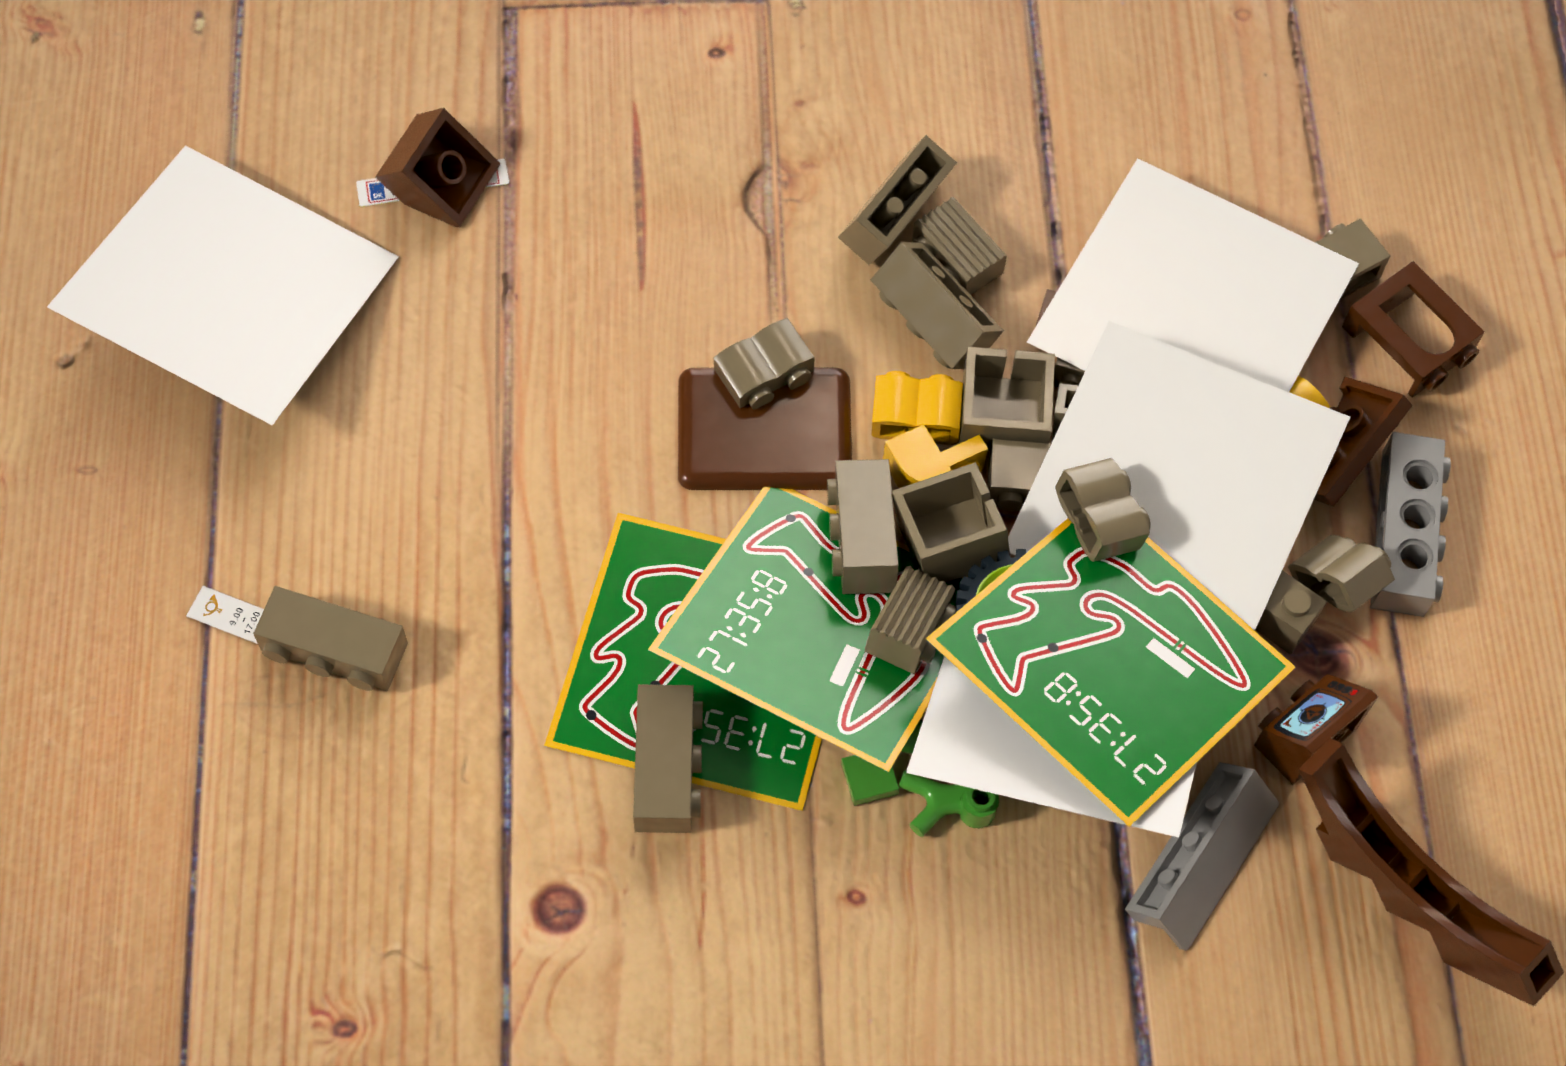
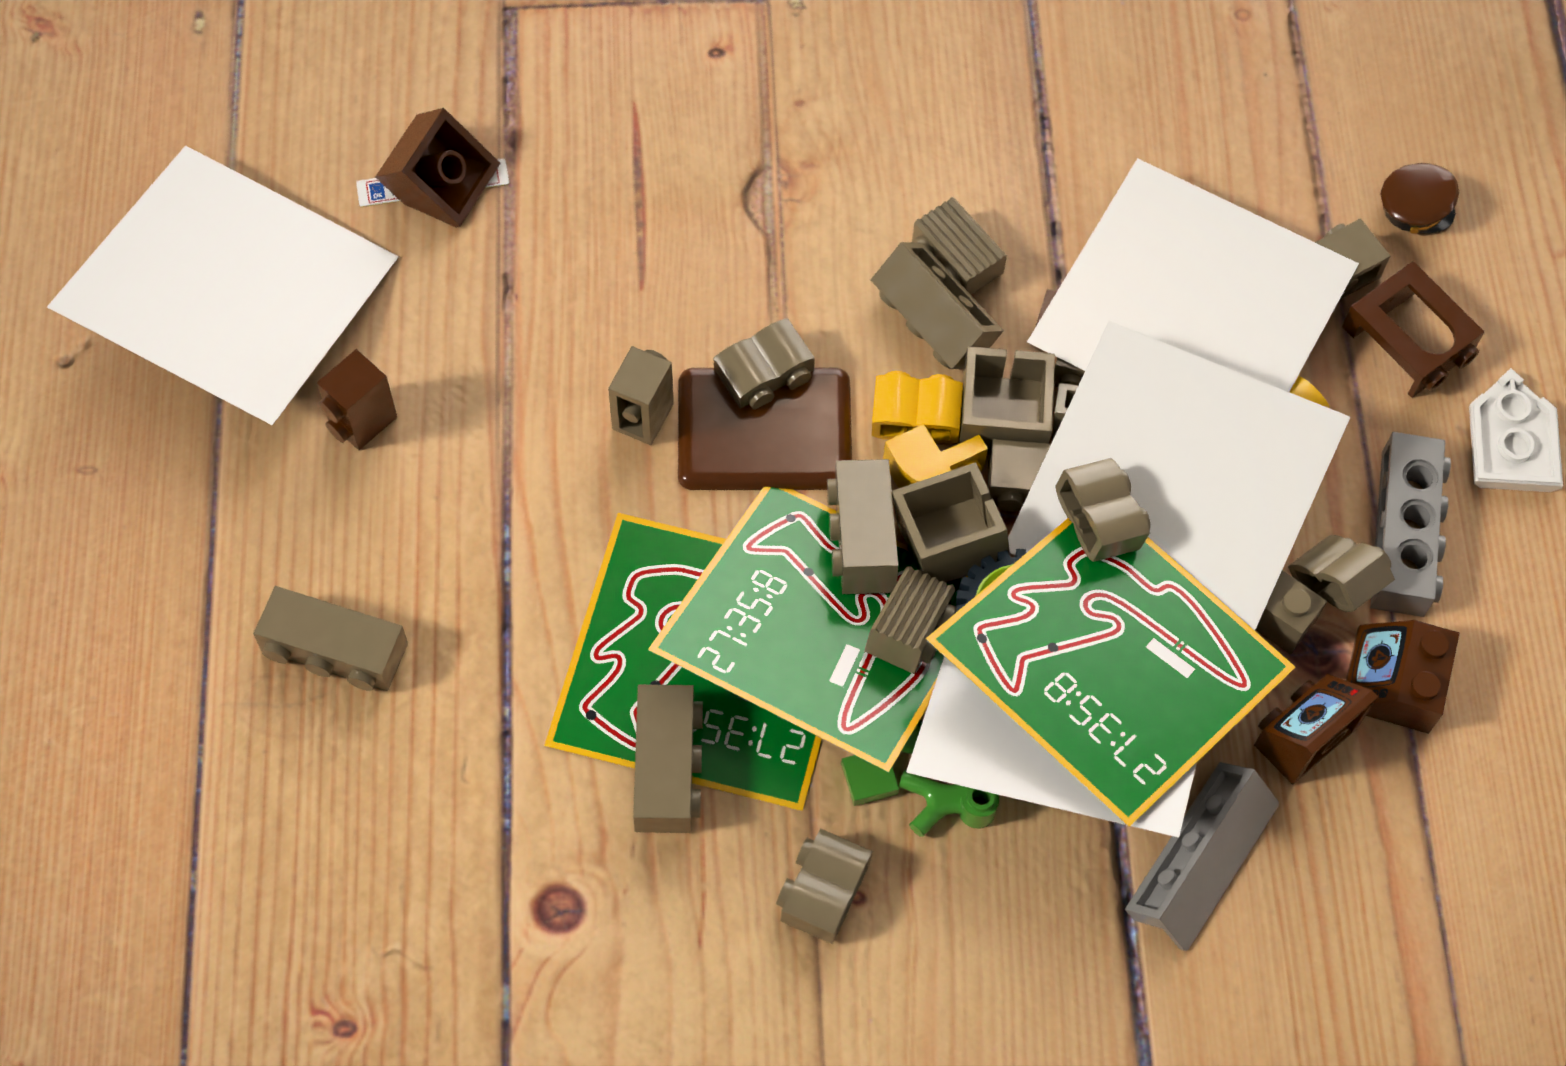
(226, 613): white sticker -> none
(356, 400): none -> reddish brown brick
(641, 394): none -> dark tan brick
(824, 886): none -> dark tan brick
(897, 200): dark tan brick -> none
(1373, 417): reddish brown wing -> none
(1406, 668): none -> reddish brown slope
(1417, 889): reddish brown arch -> none
(1420, 198): none -> reddish brown piece
(1515, 438): none -> white tile

